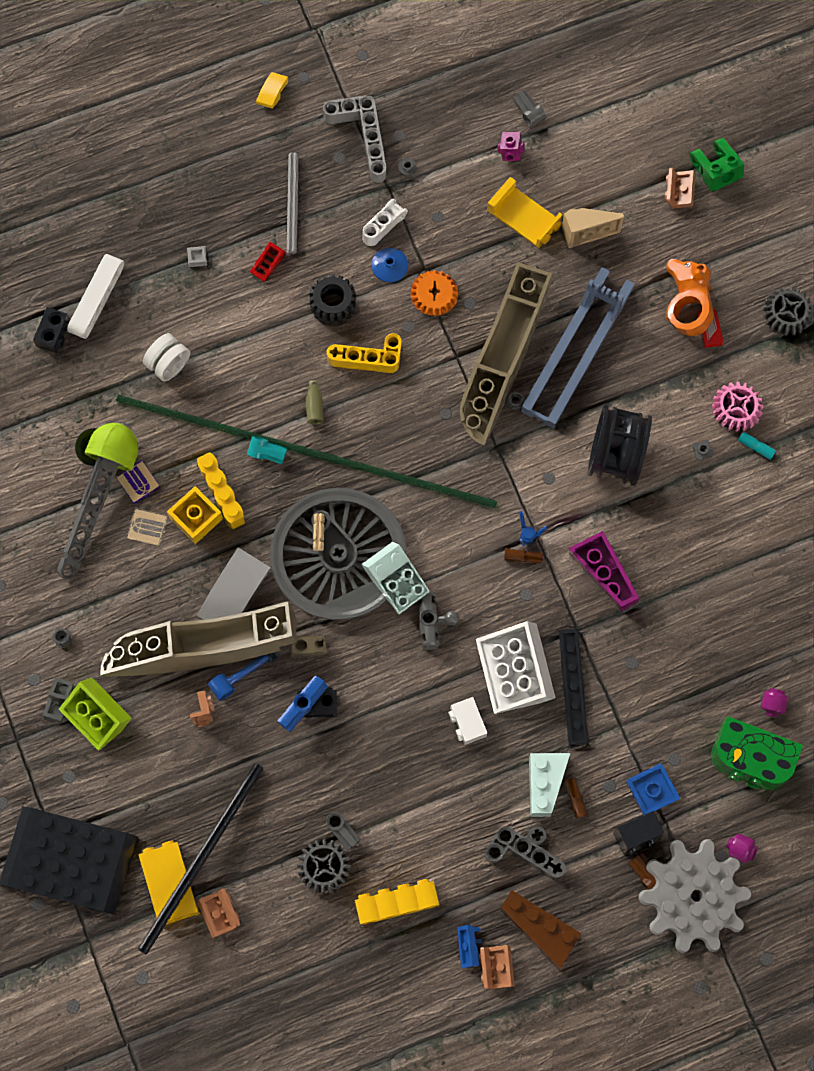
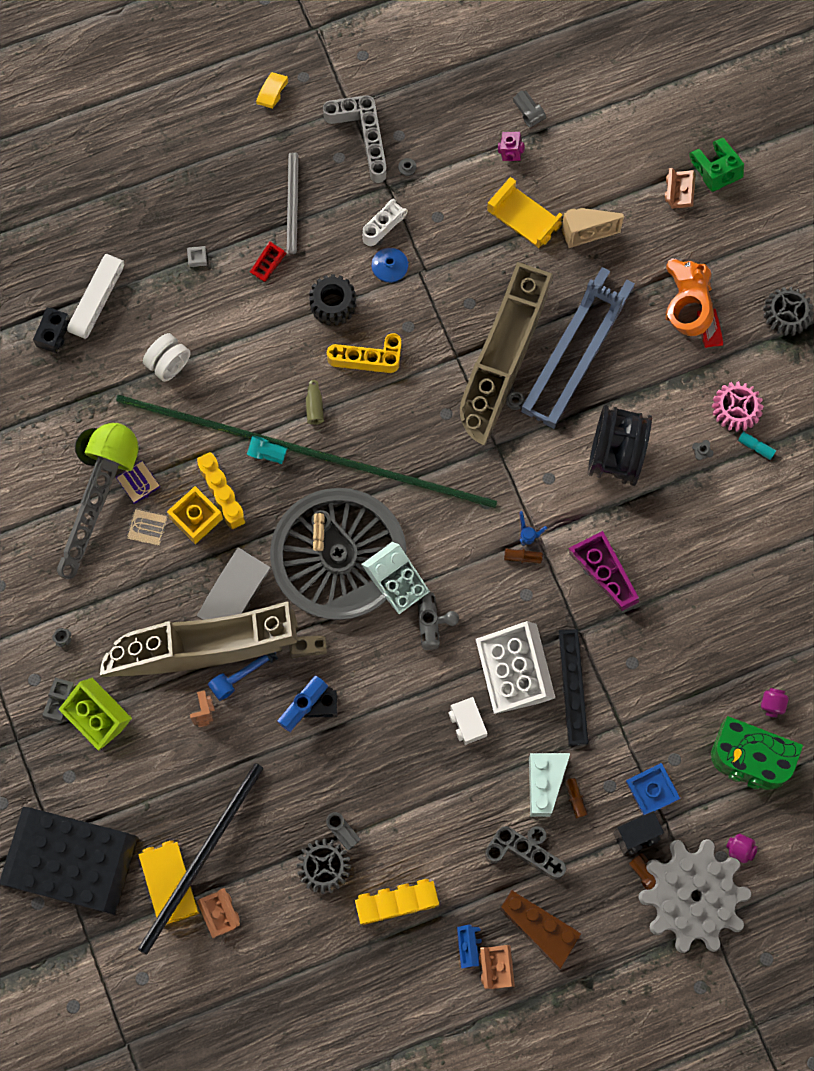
(423, 298): orange gear -> none

